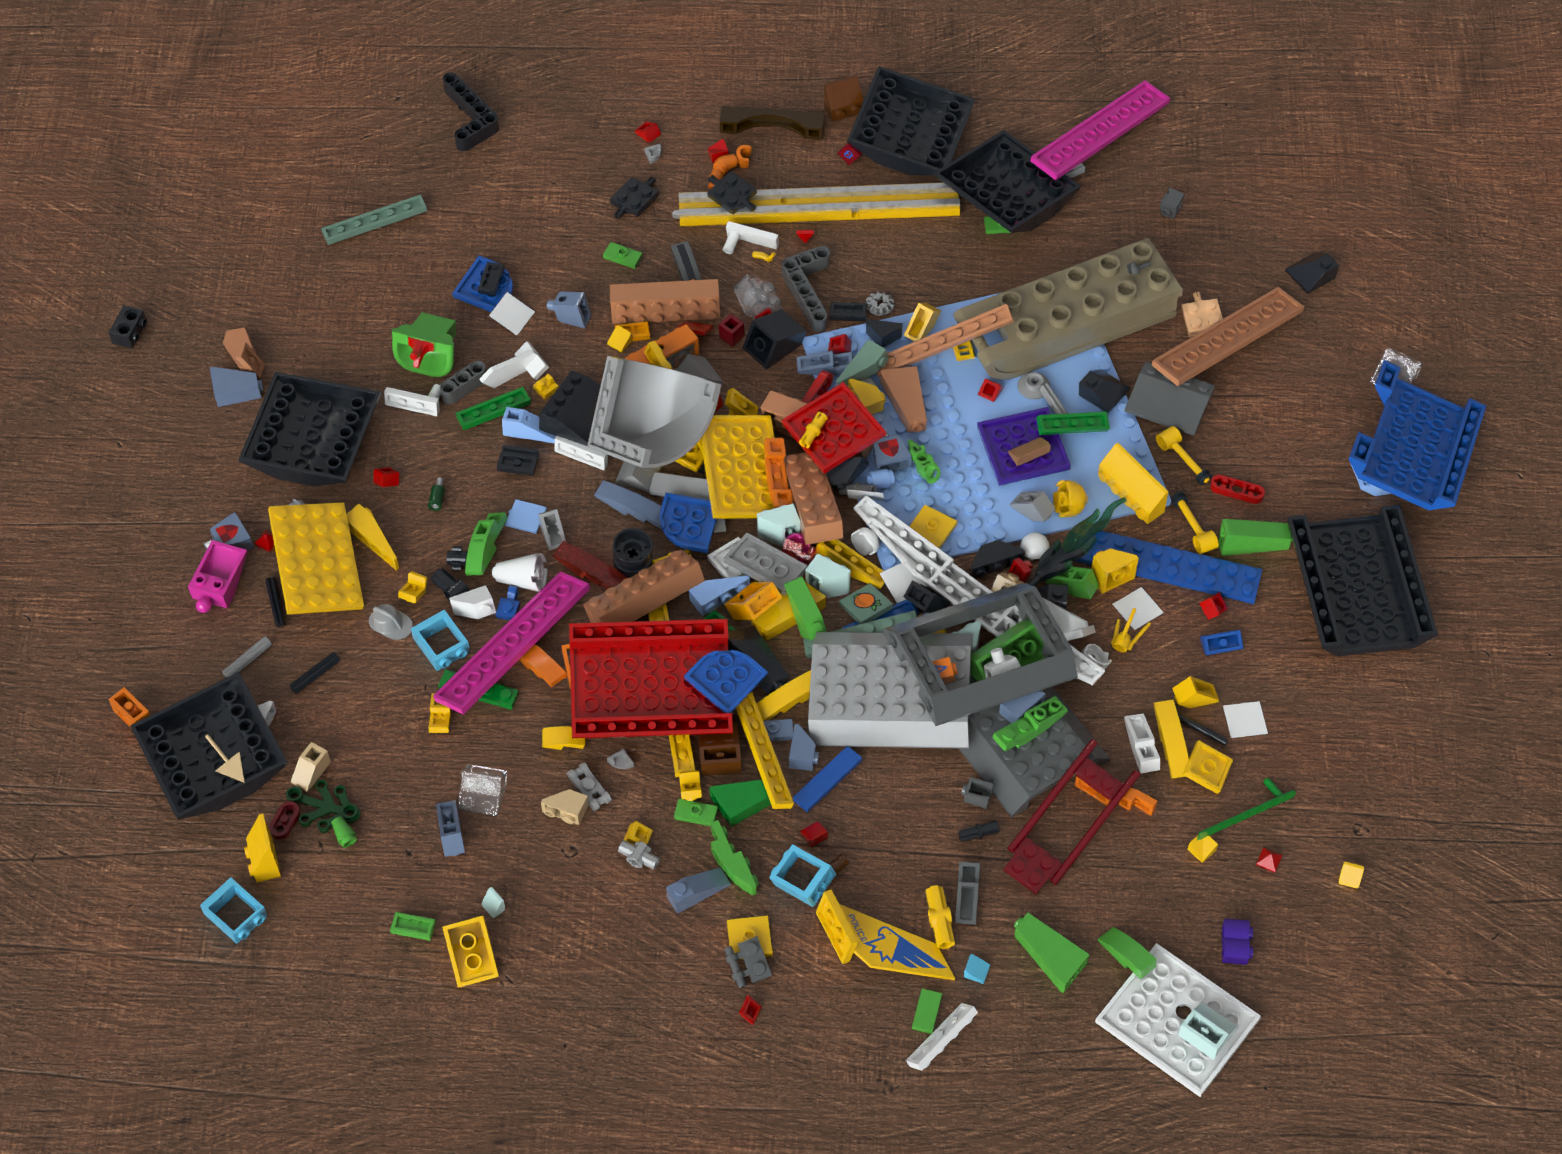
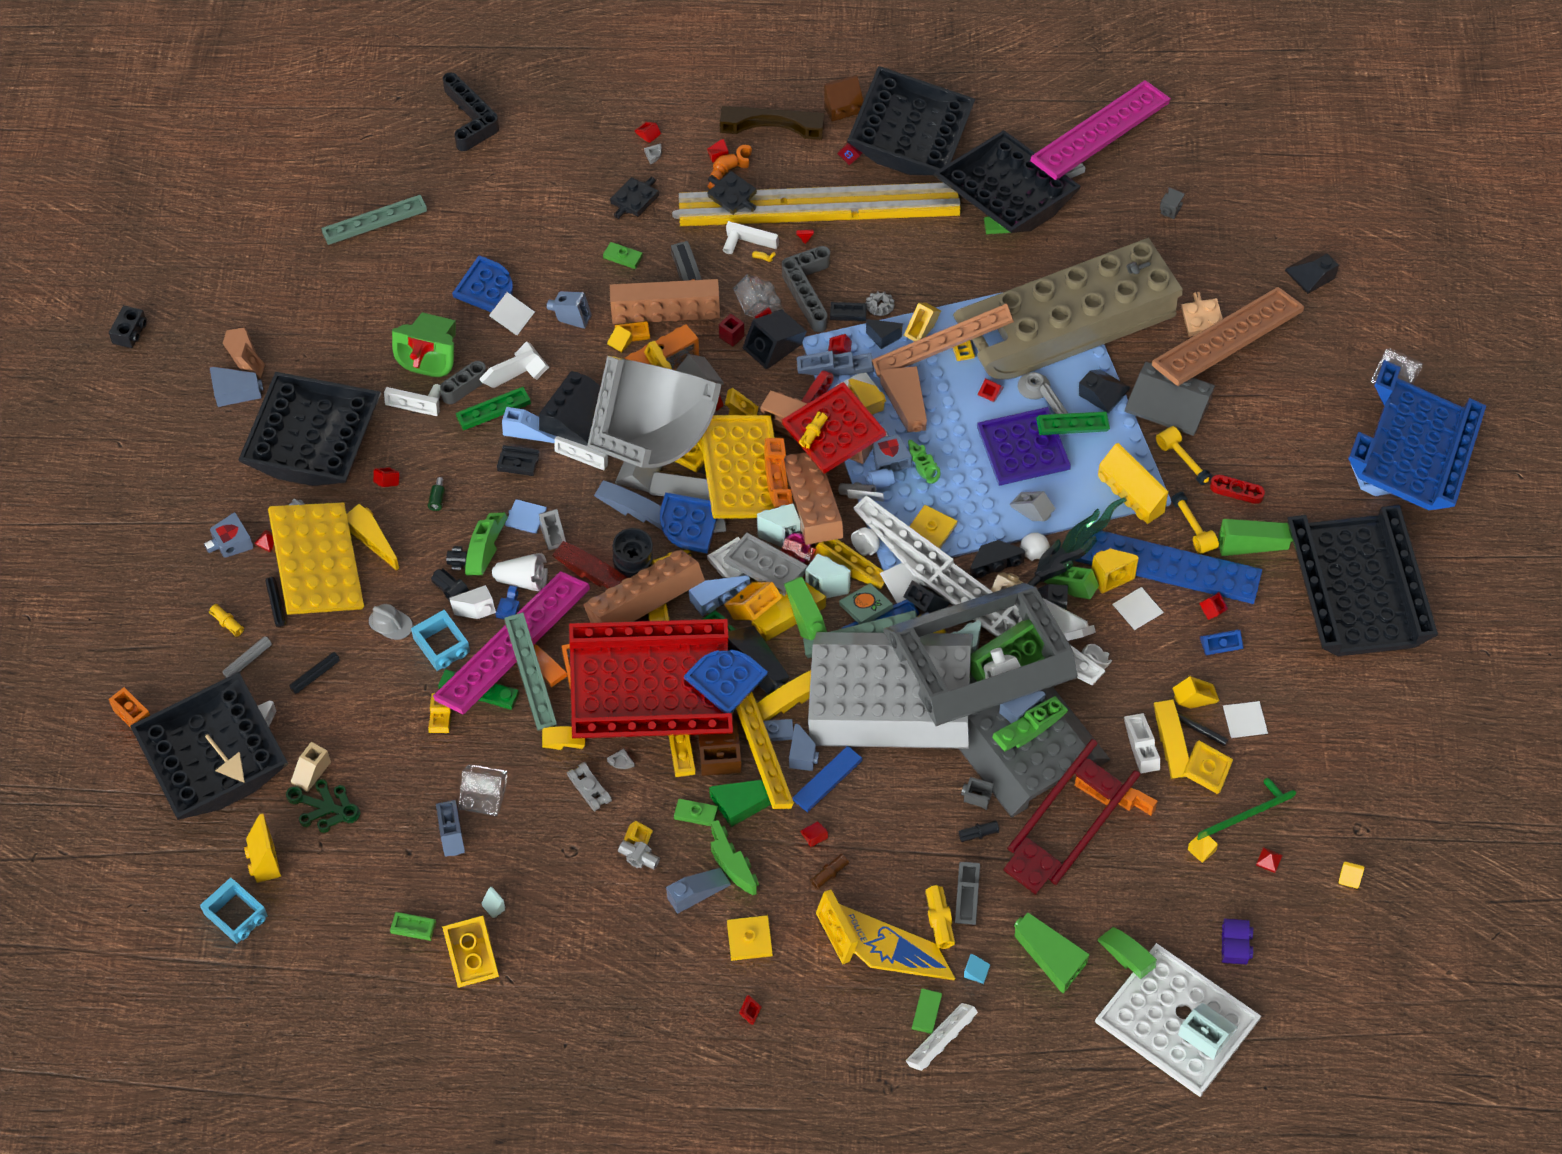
(217, 576): dark pink slope -> none
(226, 620): none -> yellow pin
(283, 821): dark red plate -> none
(344, 833): bright green cone -> none
(414, 588): yellow bracket -> none
(491, 278): black plate -> none
(530, 671): none -> sand green plate
(545, 387): yellow tile -> none
(566, 805): tan slope -> none
(690, 785): yellow bracket -> none
(697, 328): red piece -> none
(754, 961): dark grey plate -> none
(816, 886): medium azure window -> none
(846, 472): black slope -> none
(865, 363): sand green slope -> none
(946, 669): orange brick -> none
(1021, 569): red tile -> none
(1029, 451): medium nougat slope -> none
(1069, 498): yellow cylinder -> none
(1122, 642): yellow plant -> none

